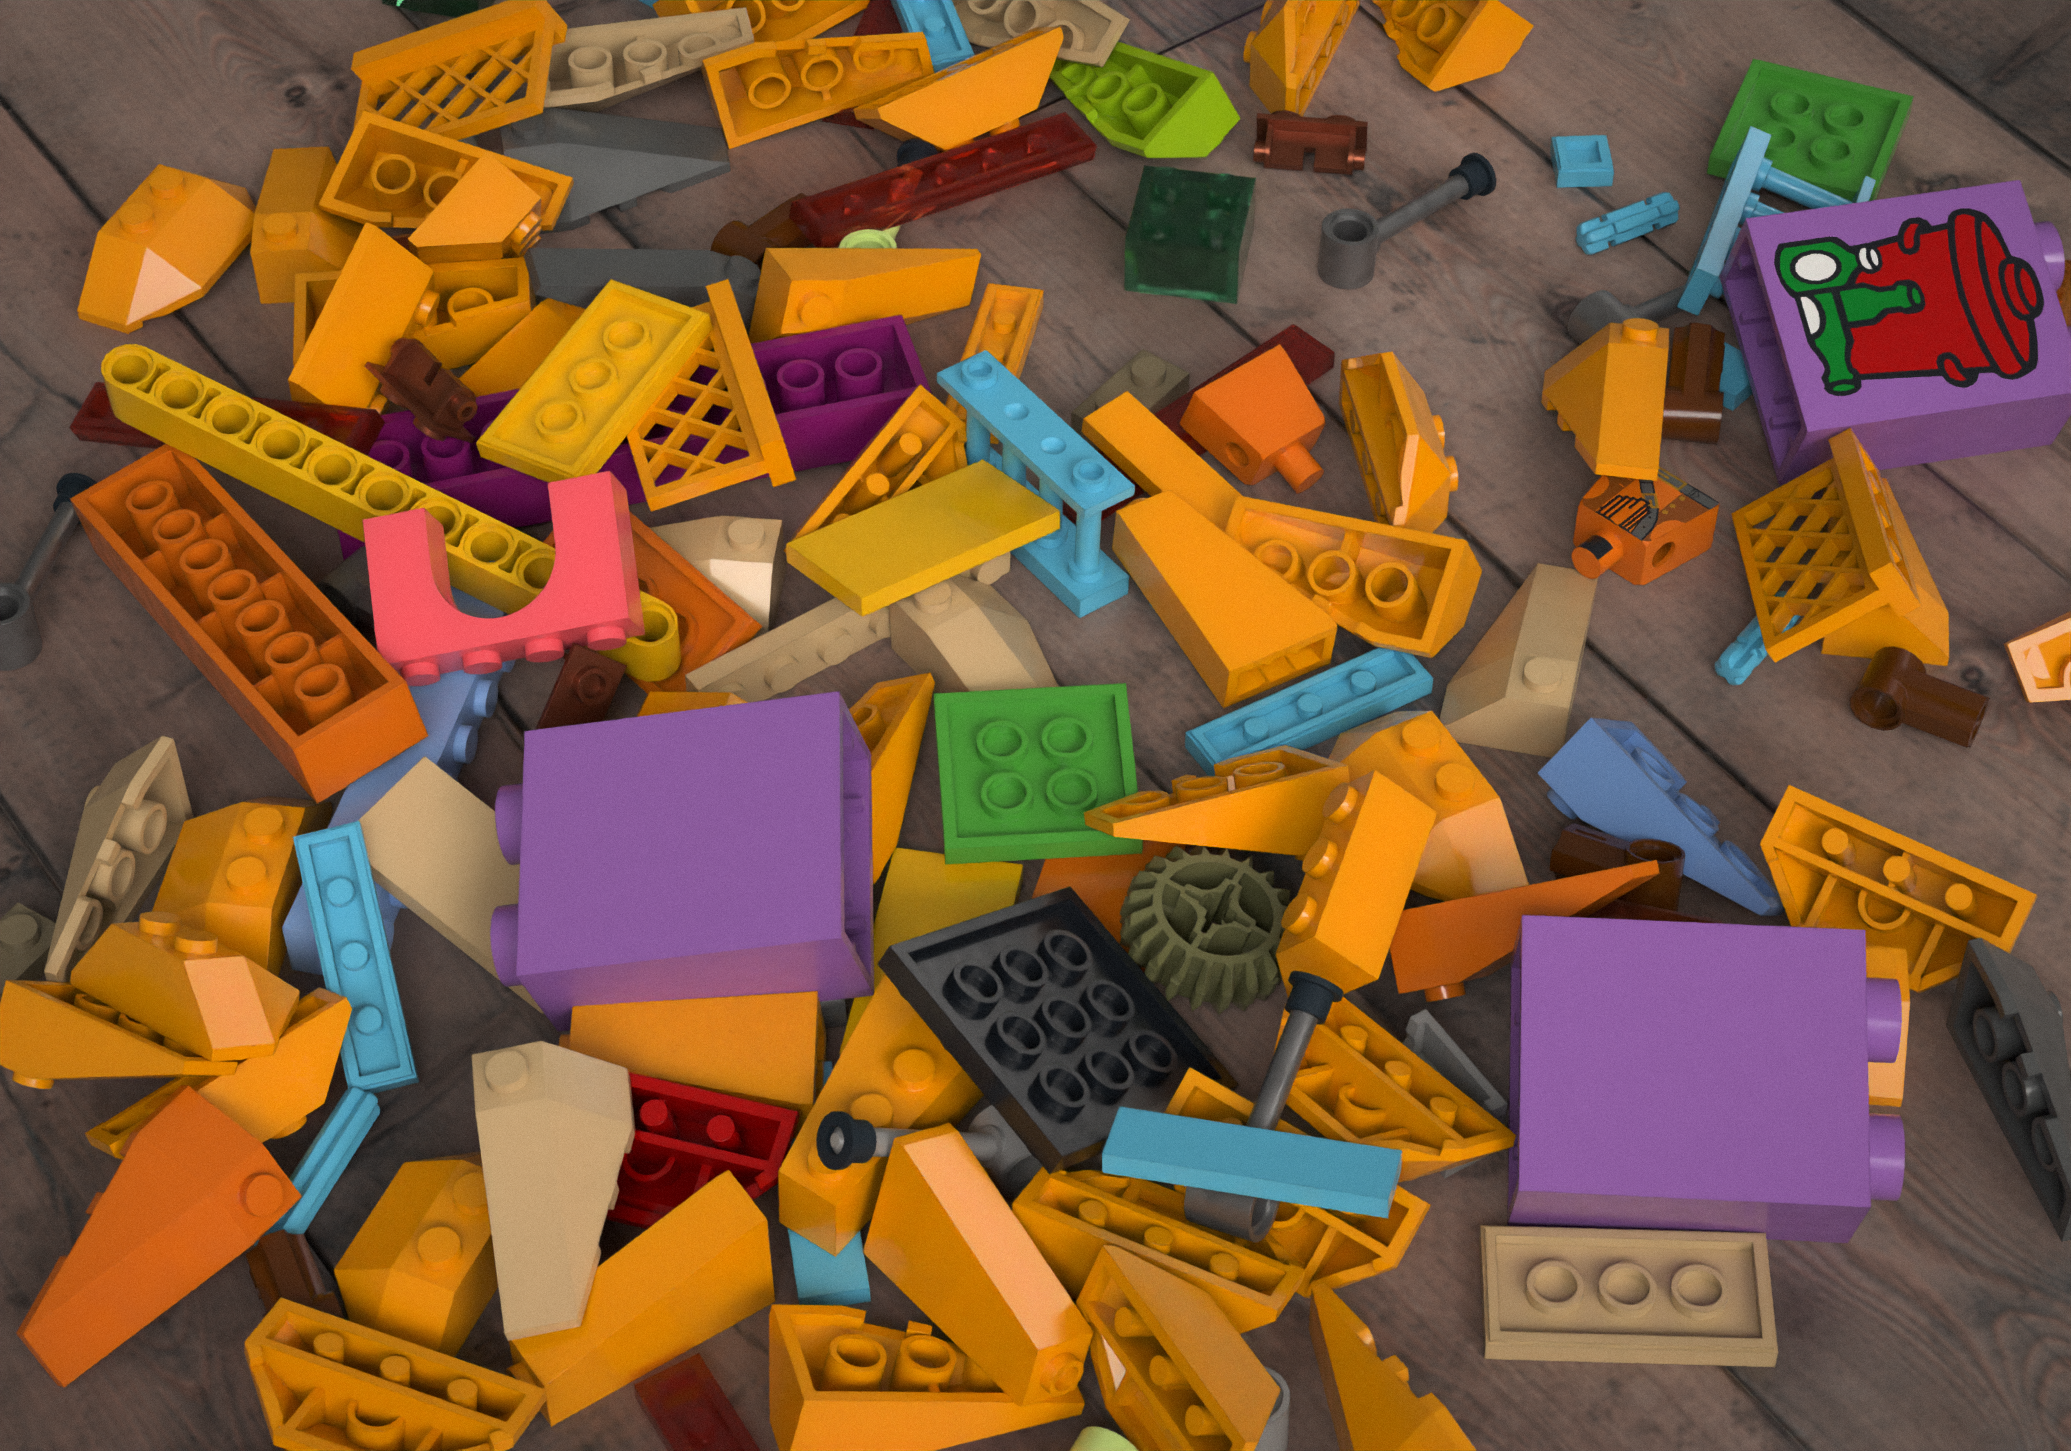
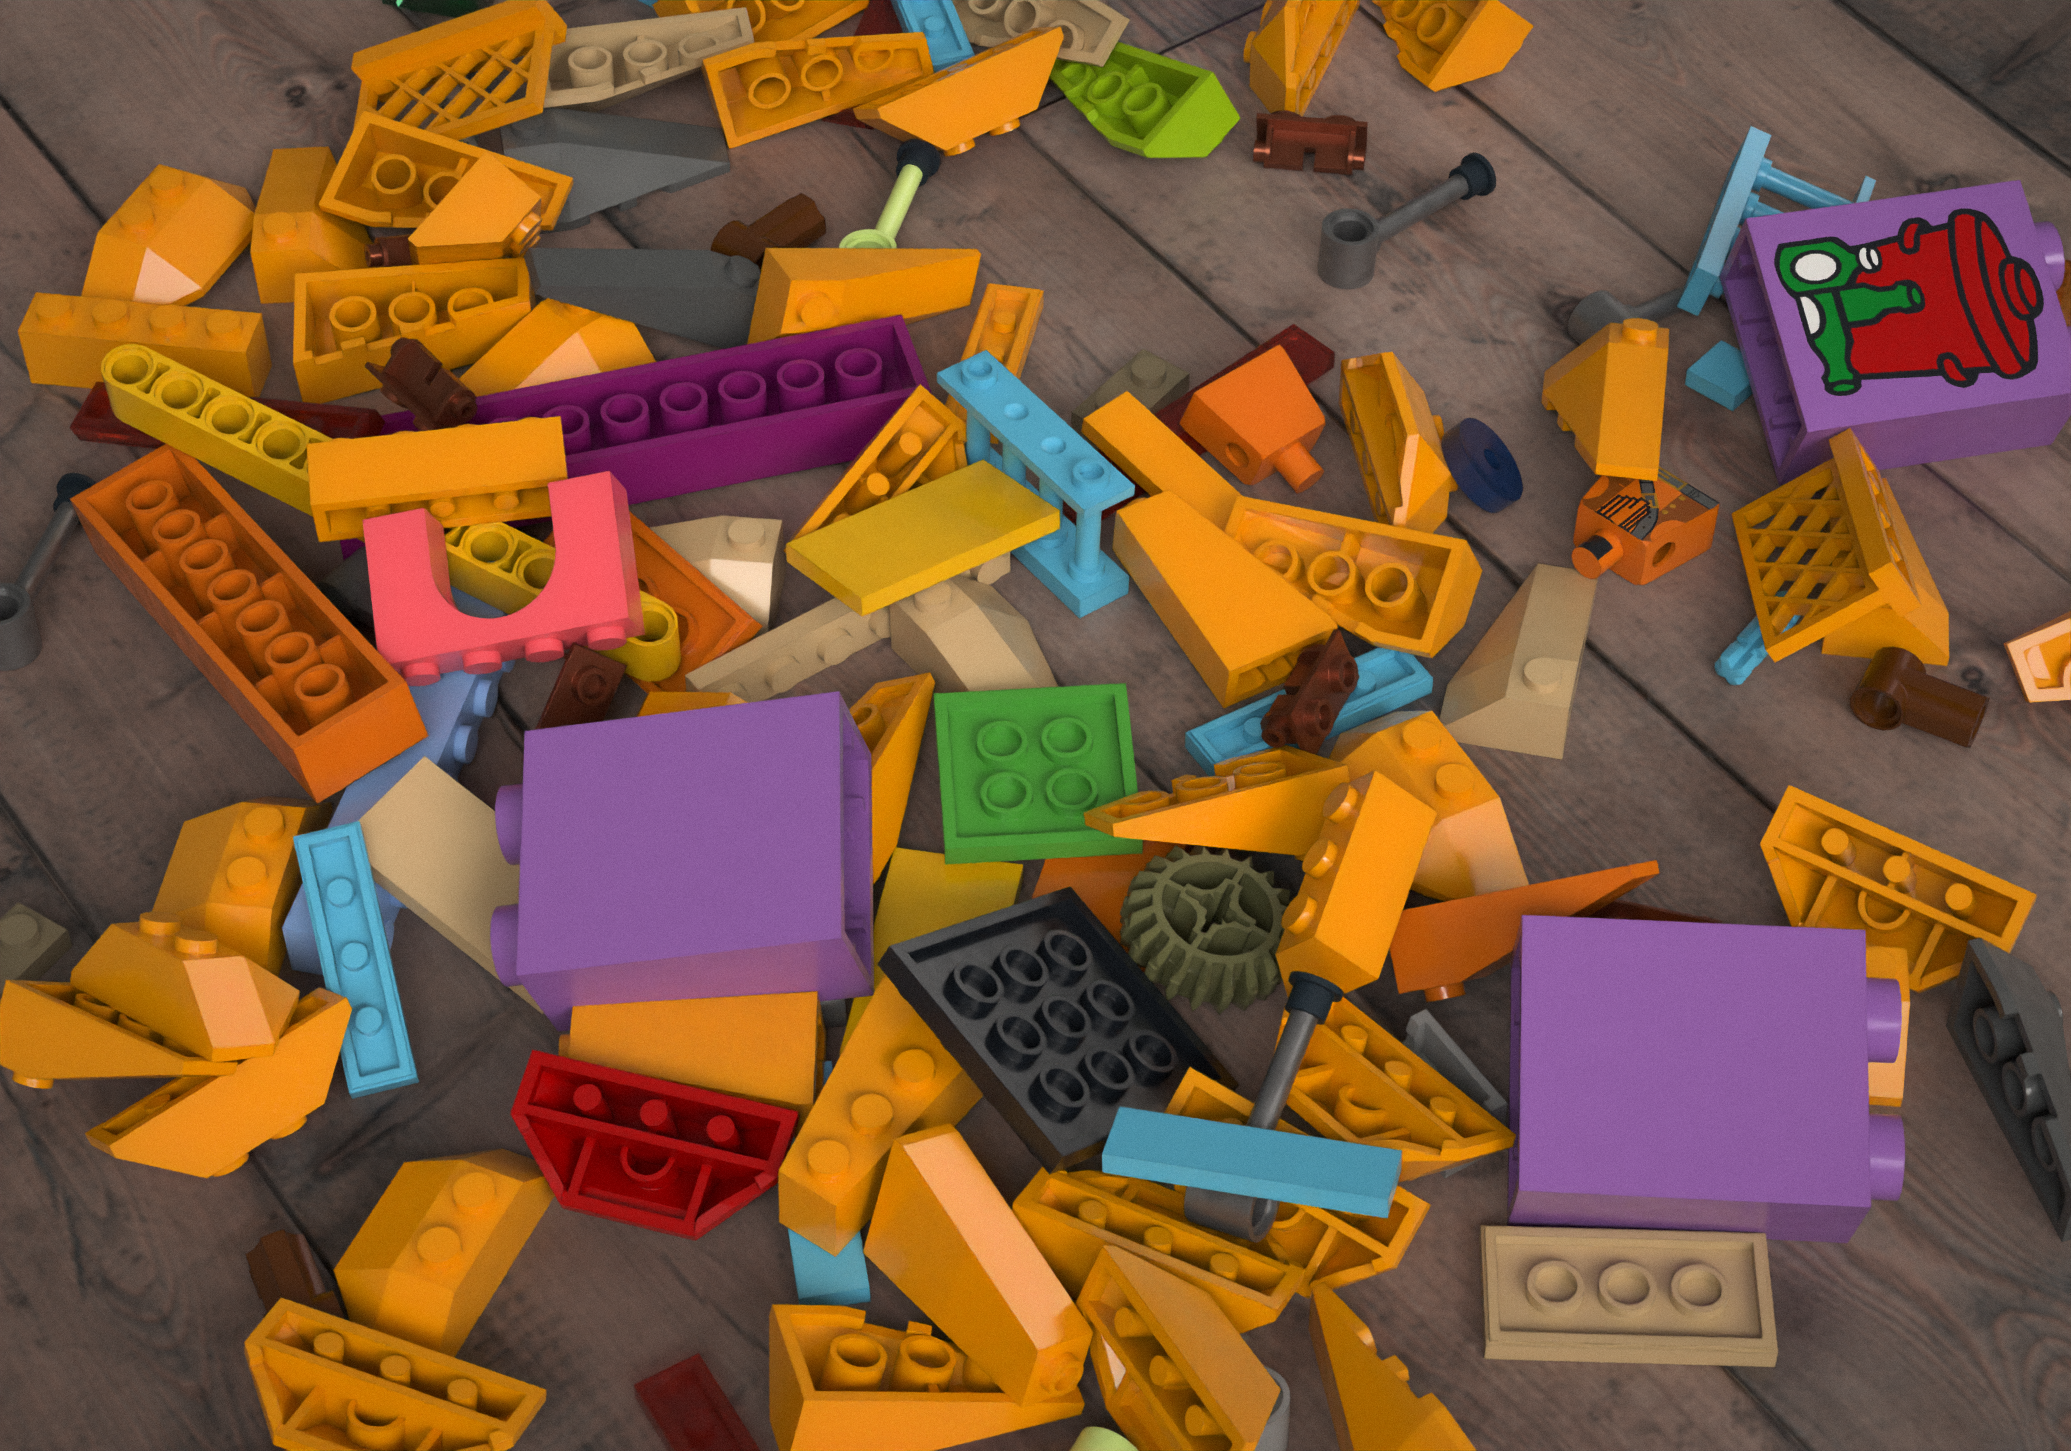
(70, 335): none -> light orange brick
(119, 850): tan wedge -> none
(171, 1218): orange wedge -> none
(328, 1157): medium azure axle -> none
(371, 306): light orange slope -> none
(454, 473): none -> light orange brick
(550, 1164): tan wedge -> none
(594, 384): yellow tile -> none
(656, 1300): light orange slope -> none
(746, 399): light orange fence -> none
(943, 180): clear red tile -> none
(989, 1137): light grey piece -> none
(1189, 234): clear green brick -> none
(1314, 696): none -> copper hinge
(1482, 465): none -> dark blue piece
(1581, 161): medium azure tile -> none
(1589, 851): reddish brown piece -> none
(1627, 223): medium azure axle -> none
(1631, 791): medium blue wedge -> none
(1692, 394): reddish brown piece -> none
(1819, 127): bright green plate -> none

